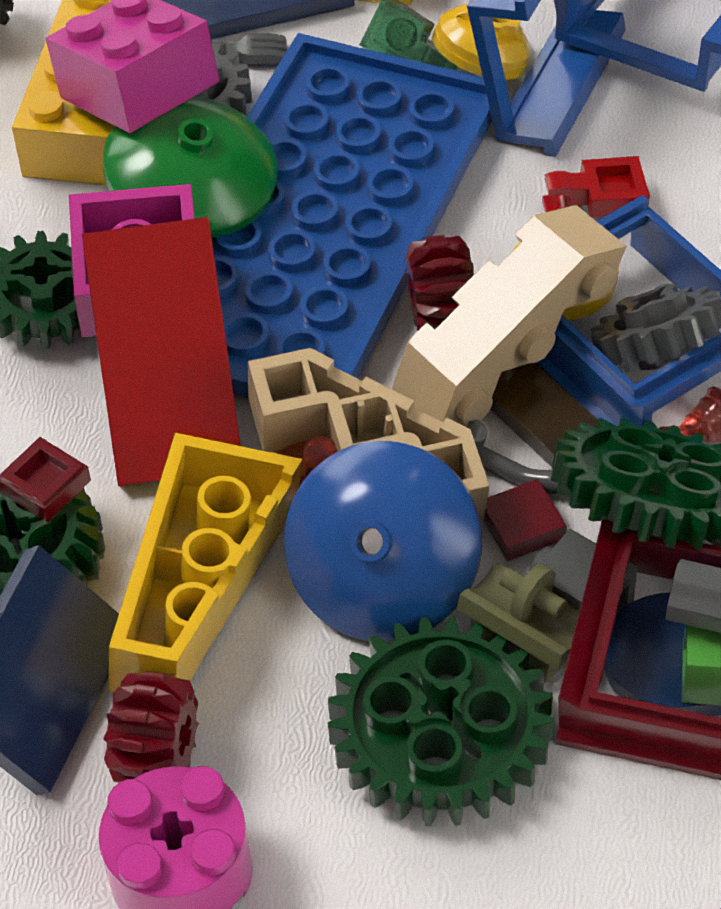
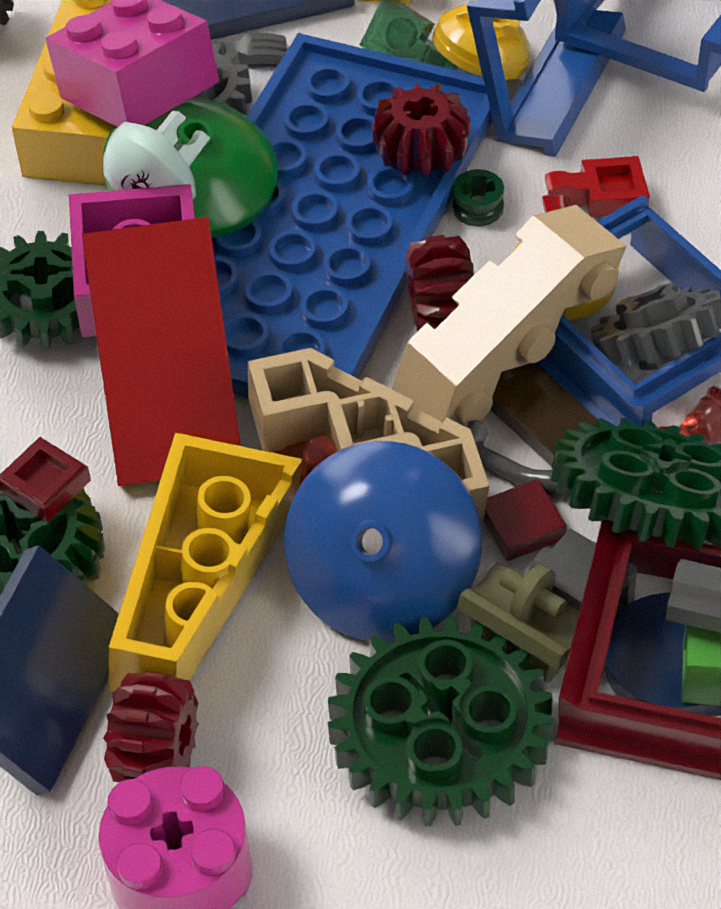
(147, 157): none -> light aqua piece
(421, 129): none -> dark red gear
(478, 183): none -> dark green bush

